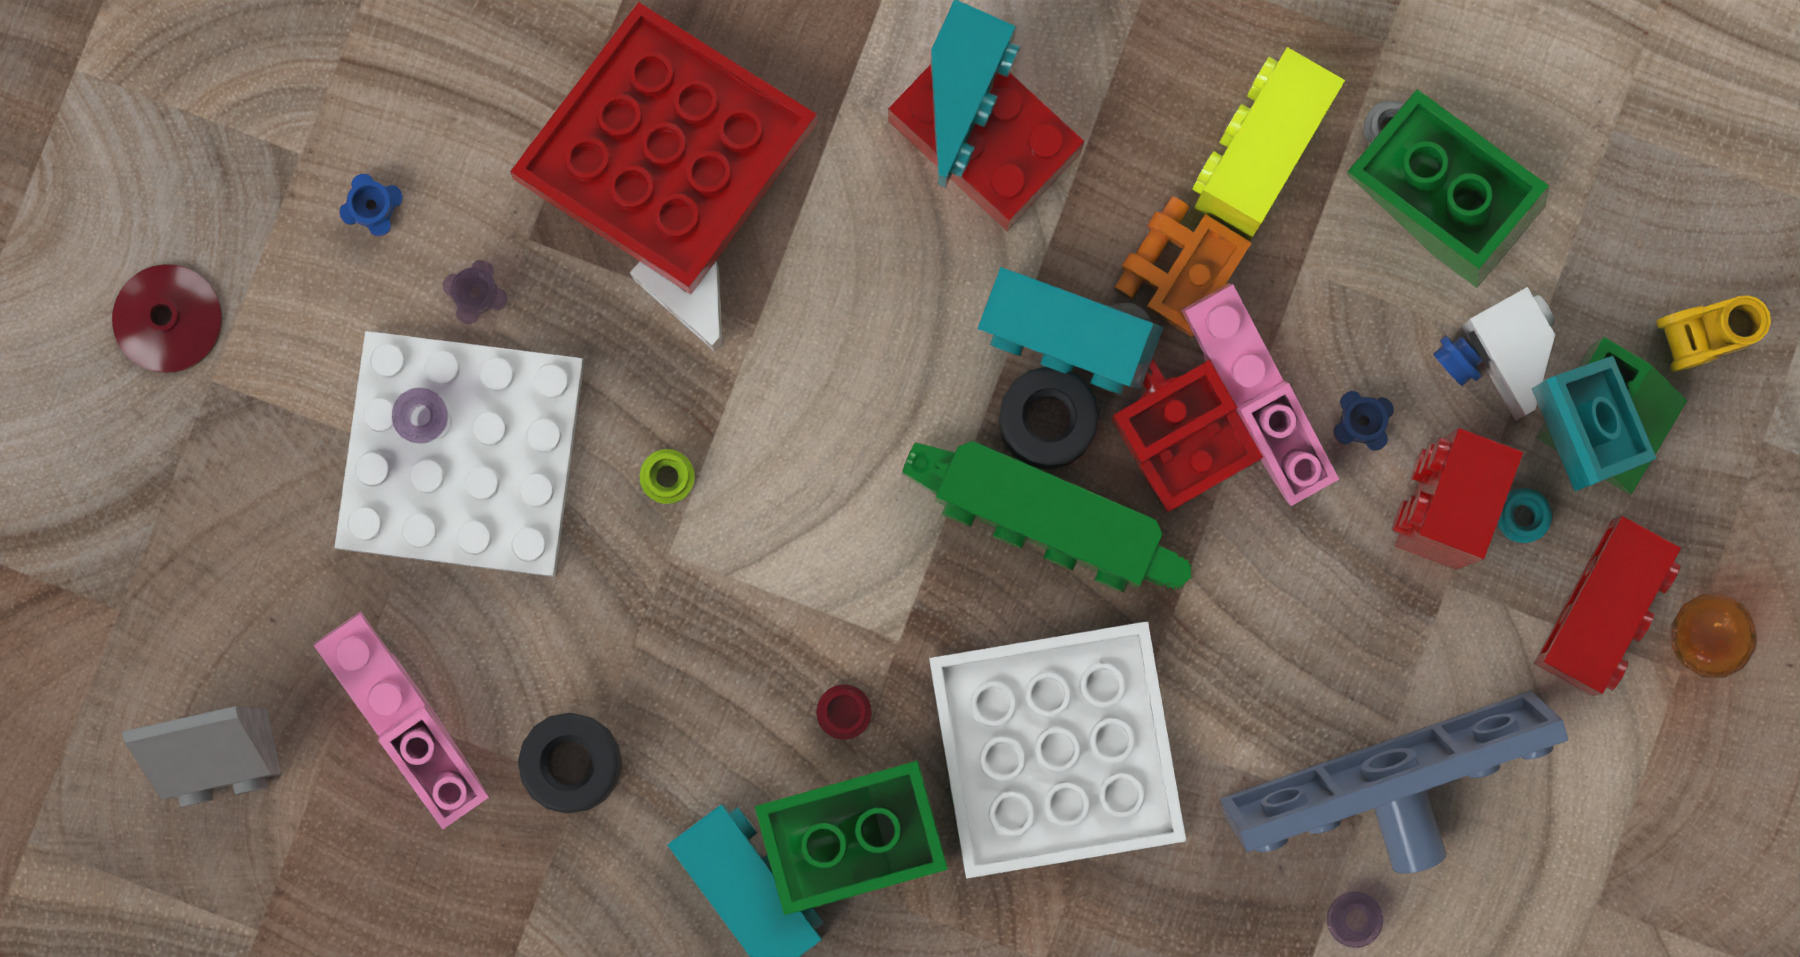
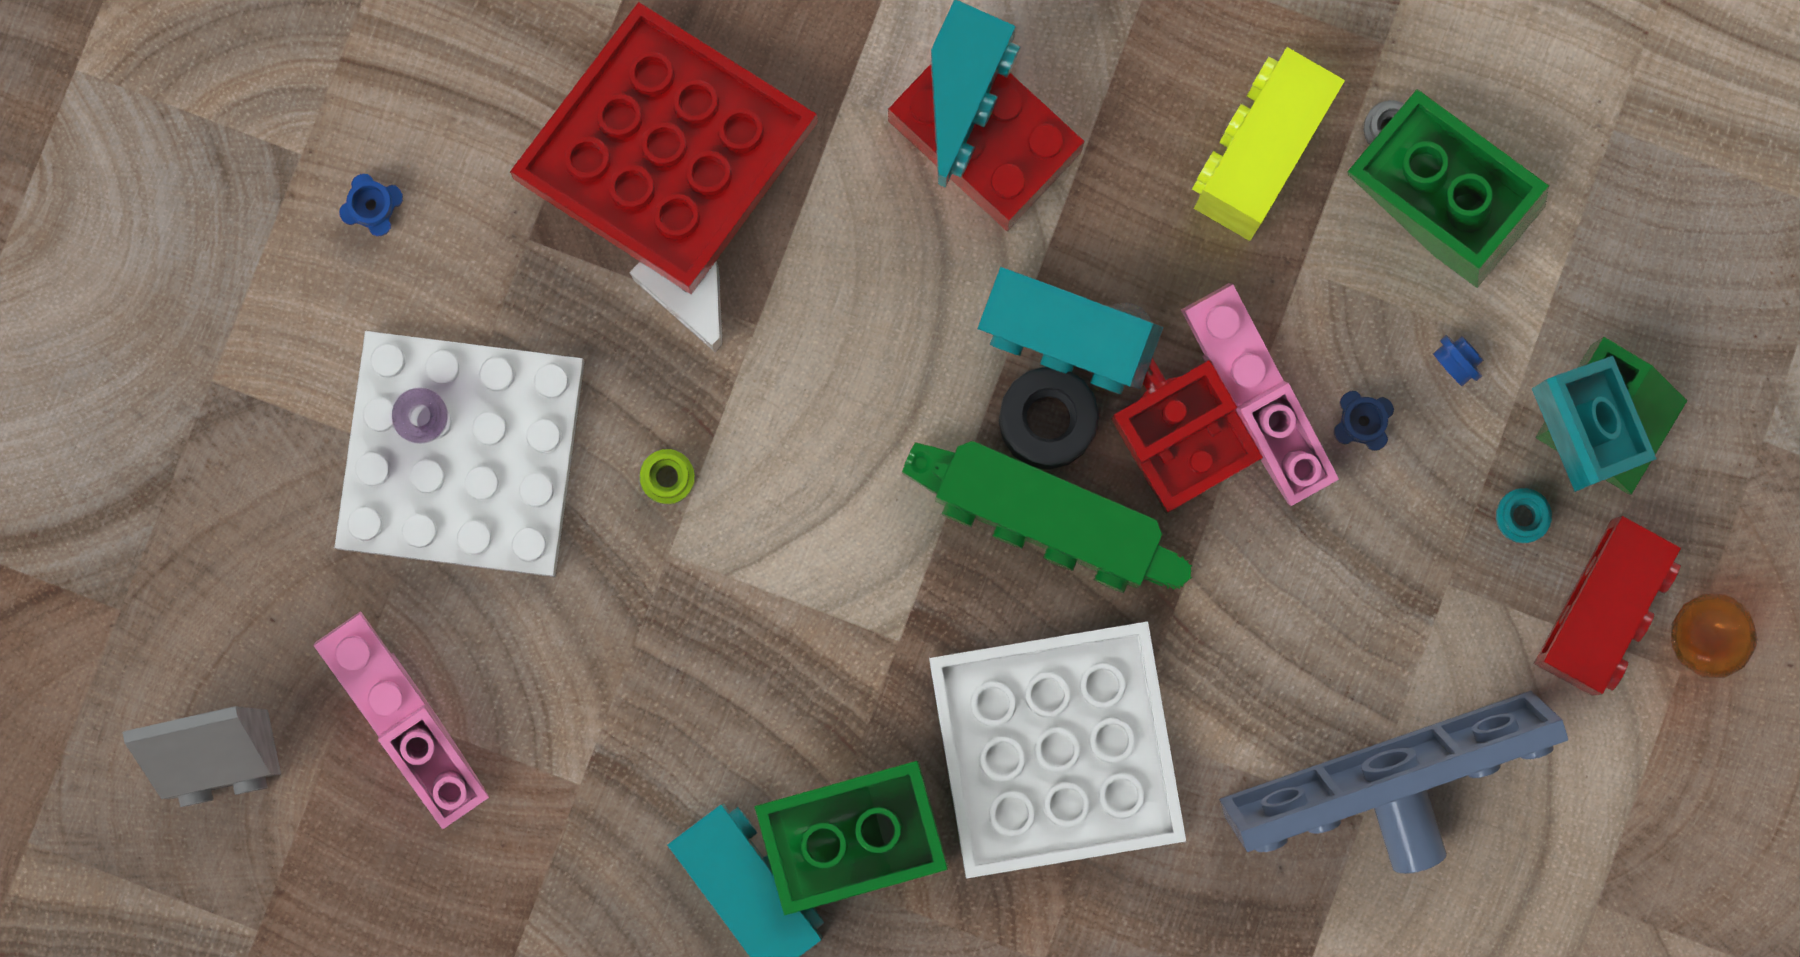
(188, 334): dark red dish -> none
(460, 285): clear purple plate -> none
(535, 757): black tyre -> none
(844, 712): dark red plate -> none
(1201, 268): orange plate -> none
(1337, 919): clear purple plate -> none
(1456, 498): red brick -> none
(1515, 347): white slope -> none
(1704, 332): yellow piece -> none

